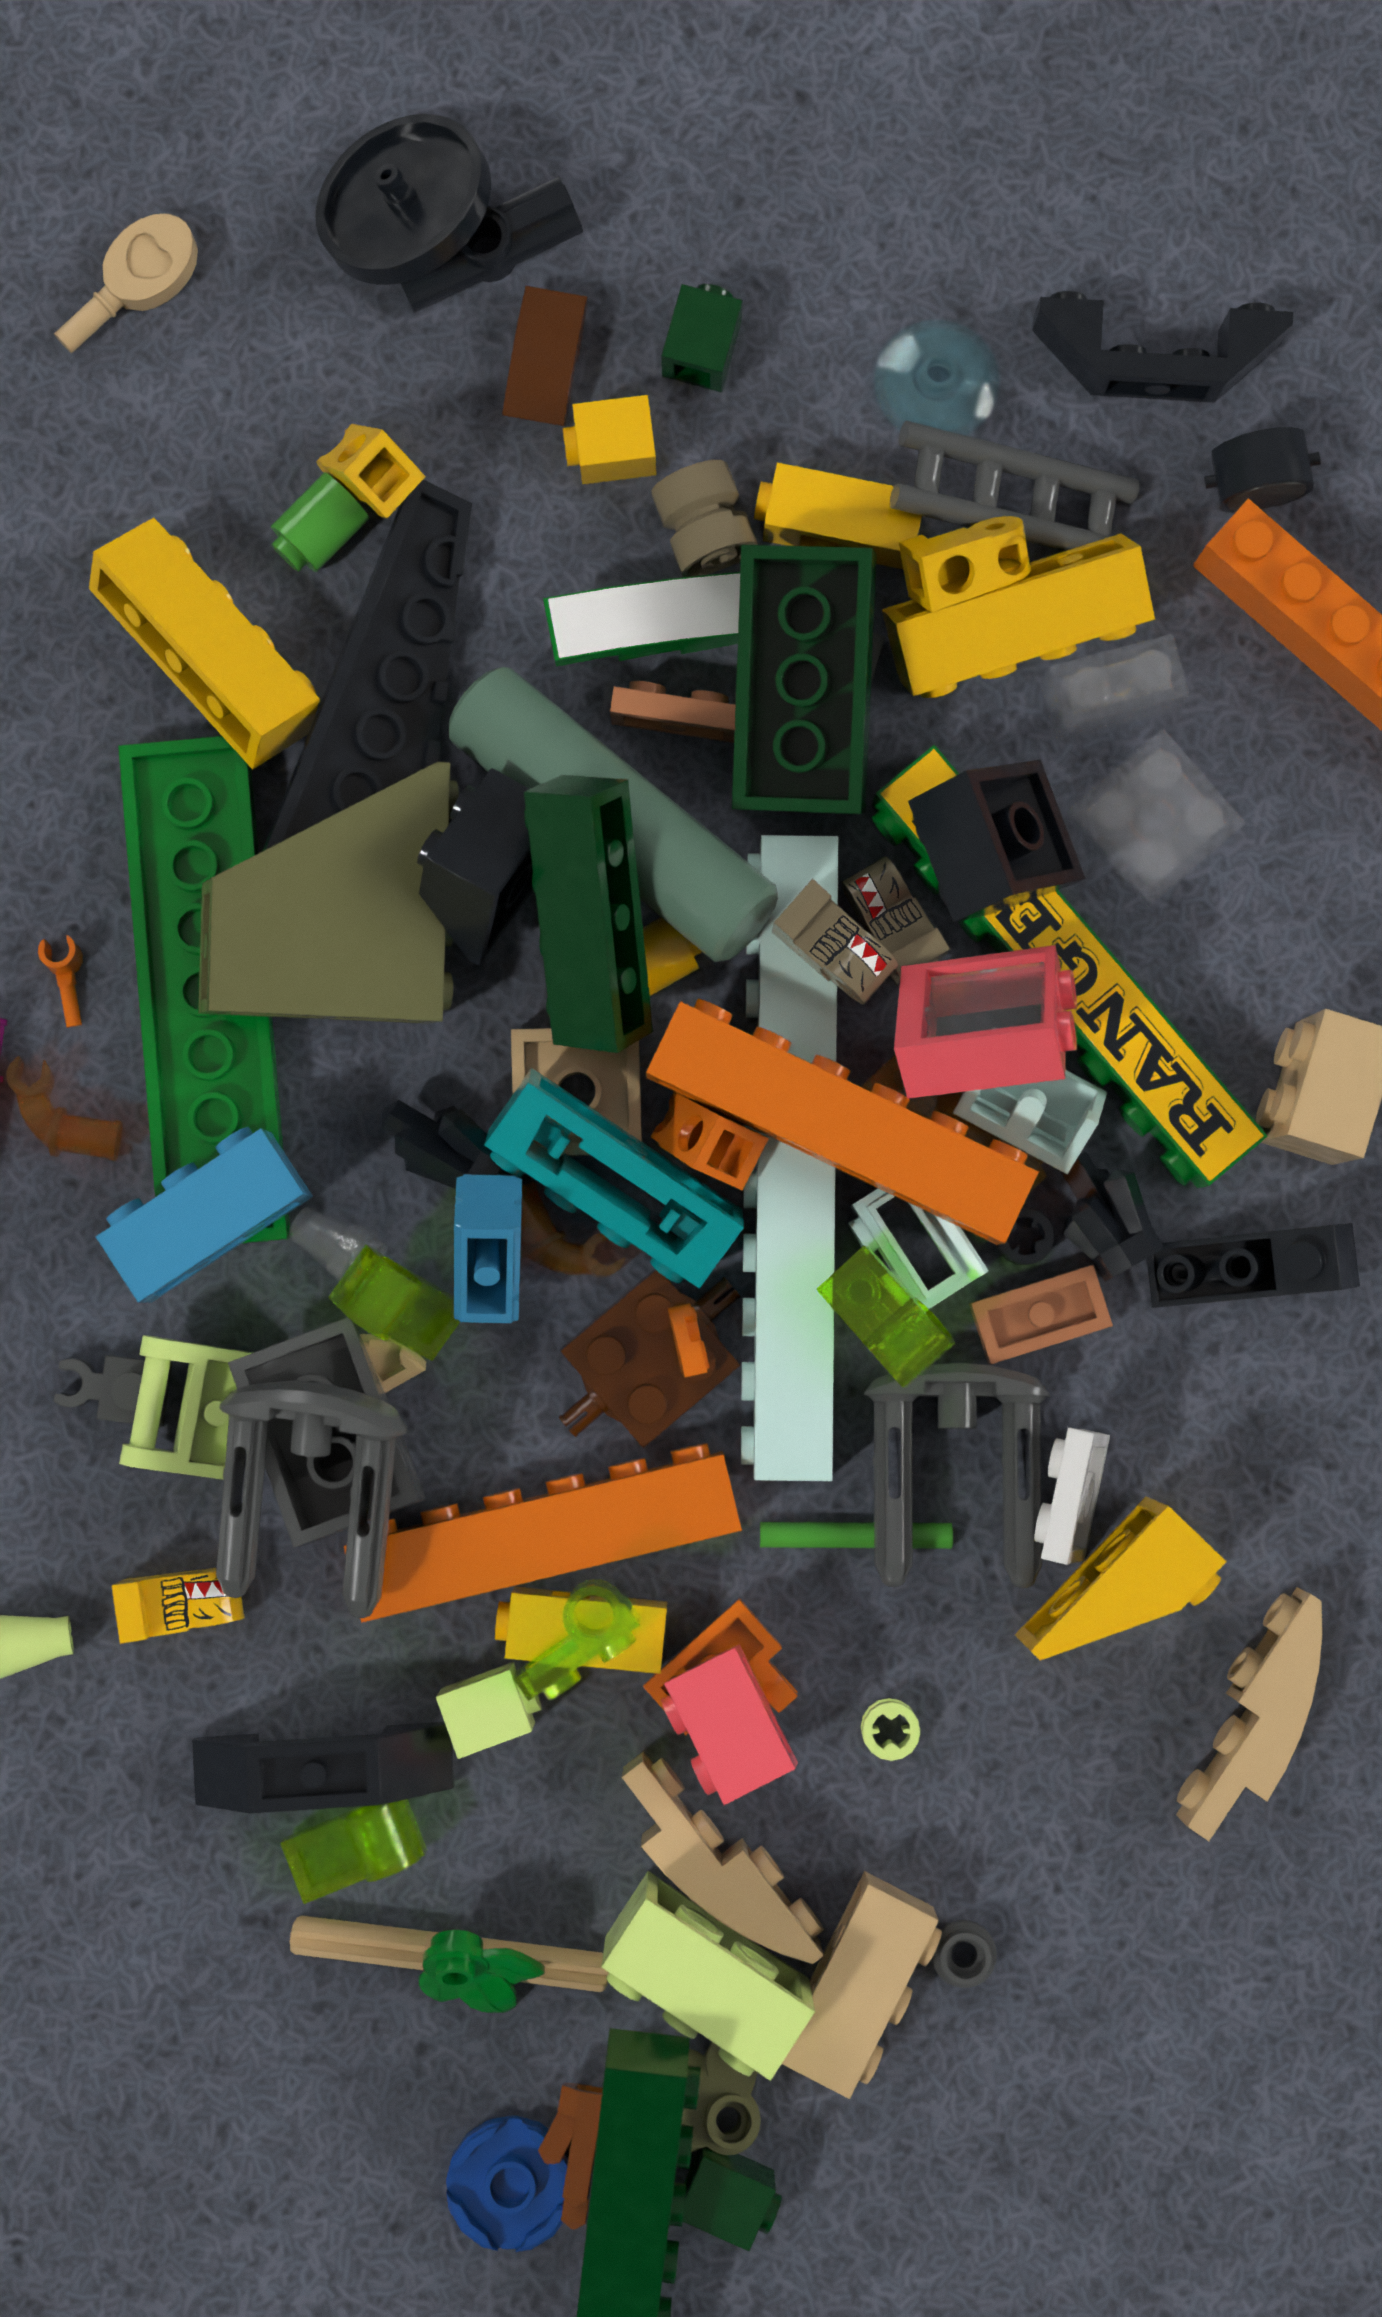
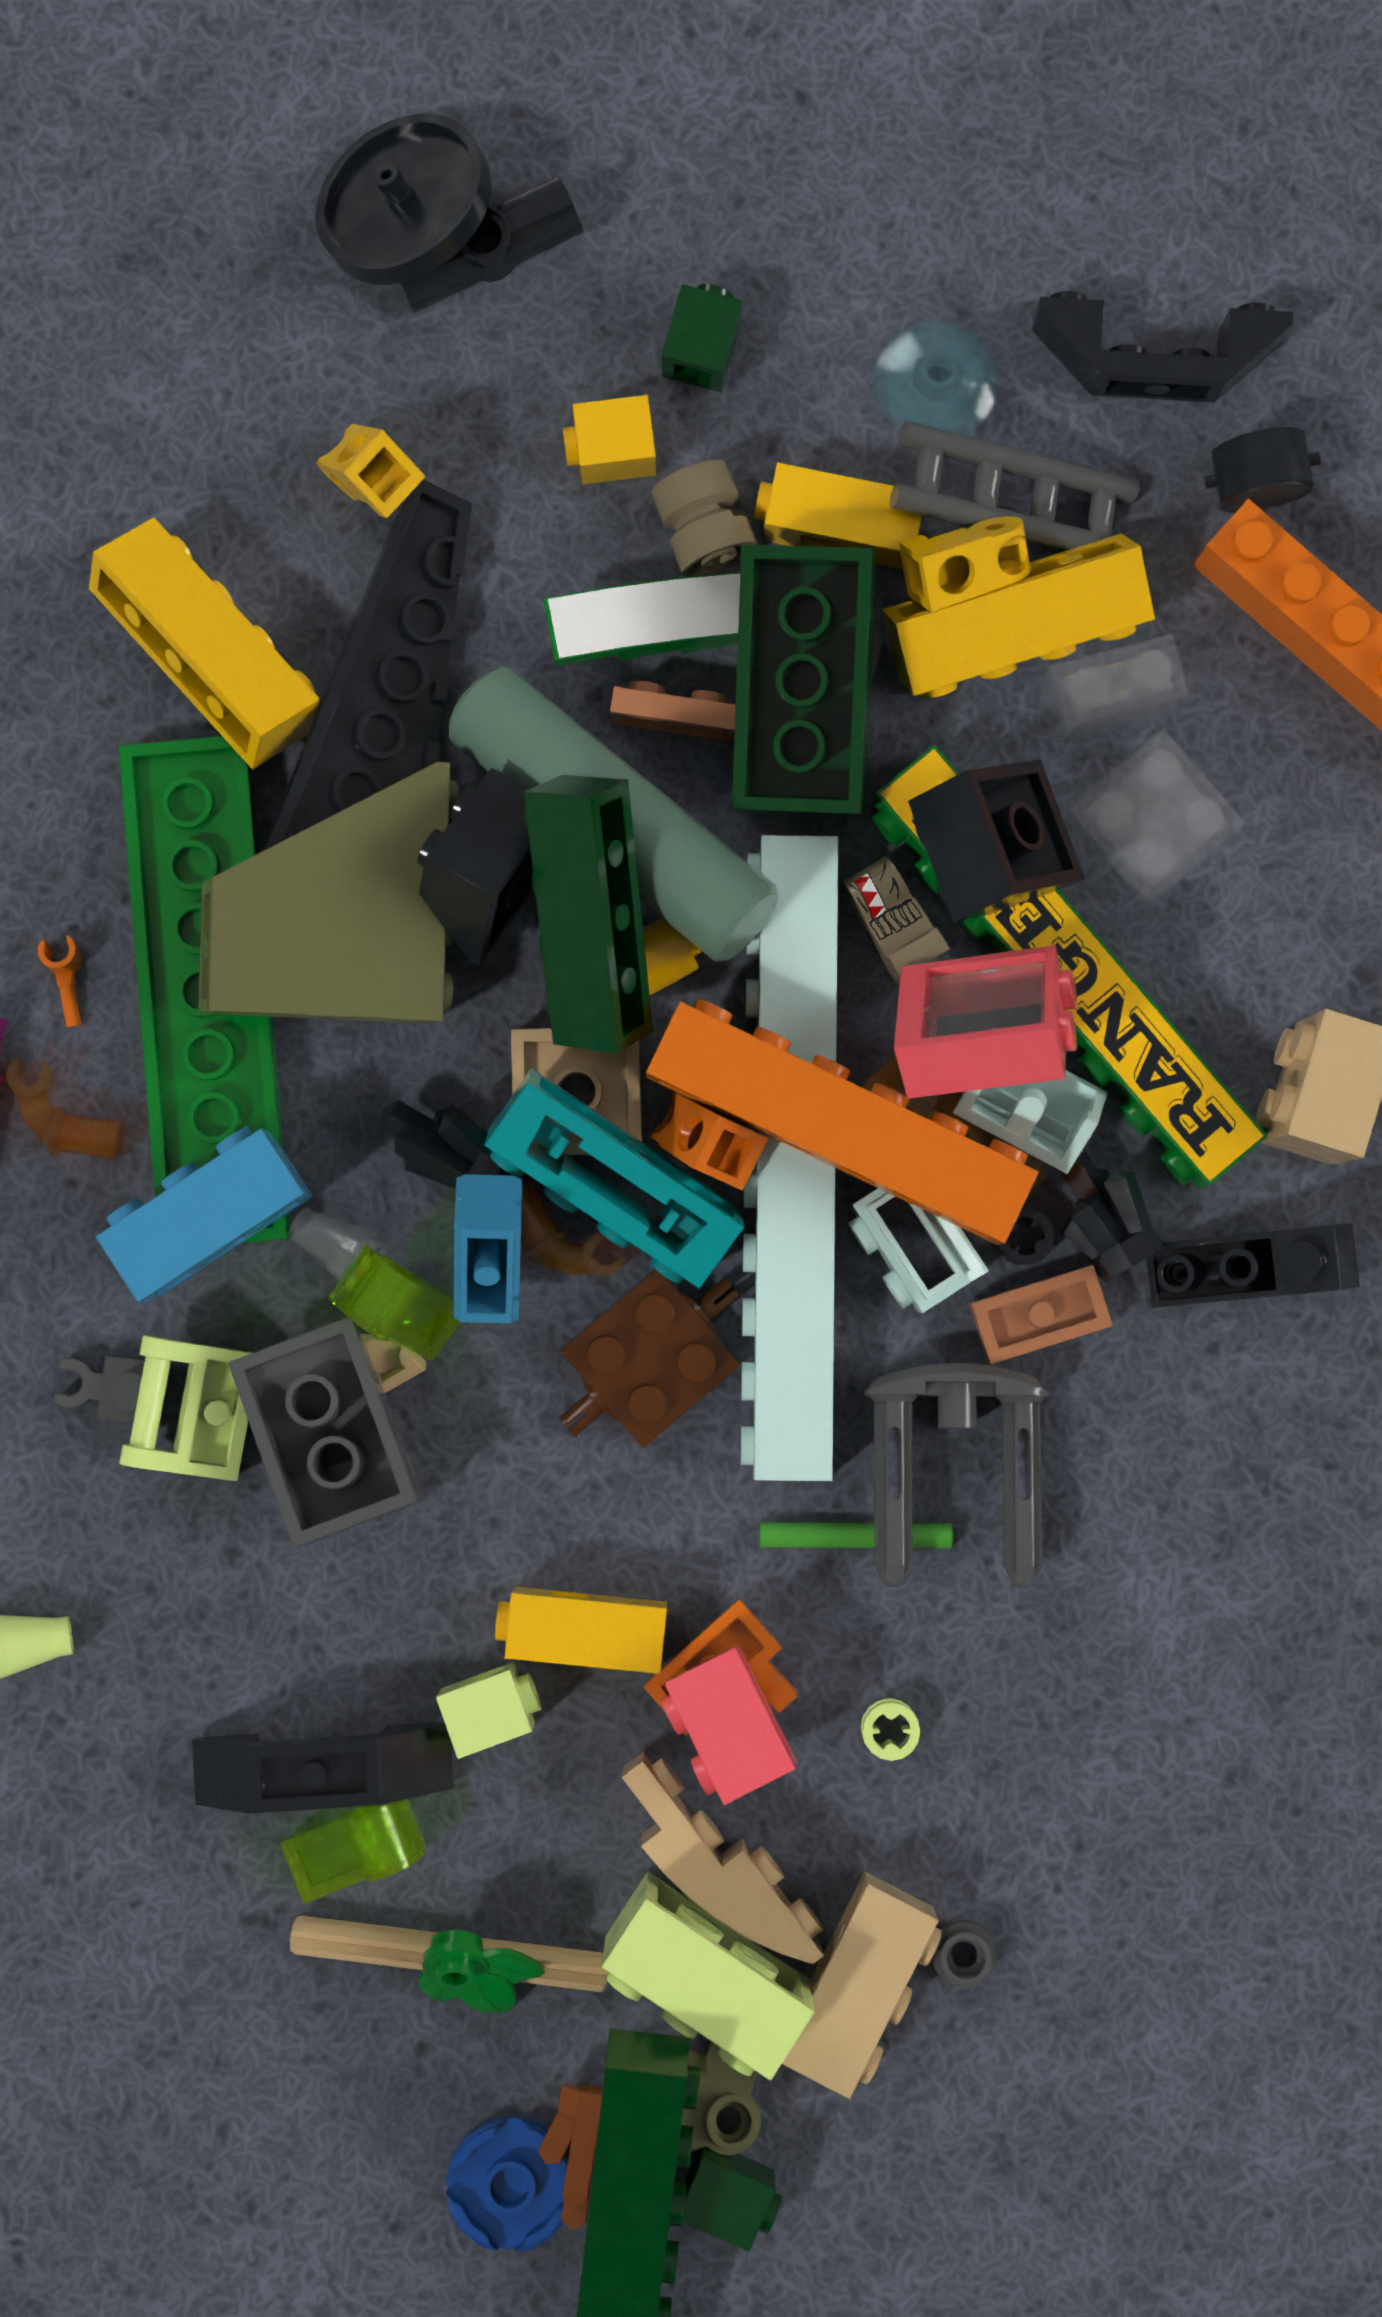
(140, 272): tan piece -> none
(171, 1604): yellow leg -> none
(314, 1413): dark grey piece -> none
(317, 524): bright green brick -> none
(545, 355): reddish brown slope -> none
(556, 1531): orange brick -> none
(557, 1667): clear neon green plate -> none
(688, 1341): orange tile -> none
(834, 943): dark tan leg -> none
(886, 1316): clear neon green plate -> none
(1068, 1520): white plate -> none
(1133, 1577): yellow slope -> none
(1278, 1691): tan slope -> none

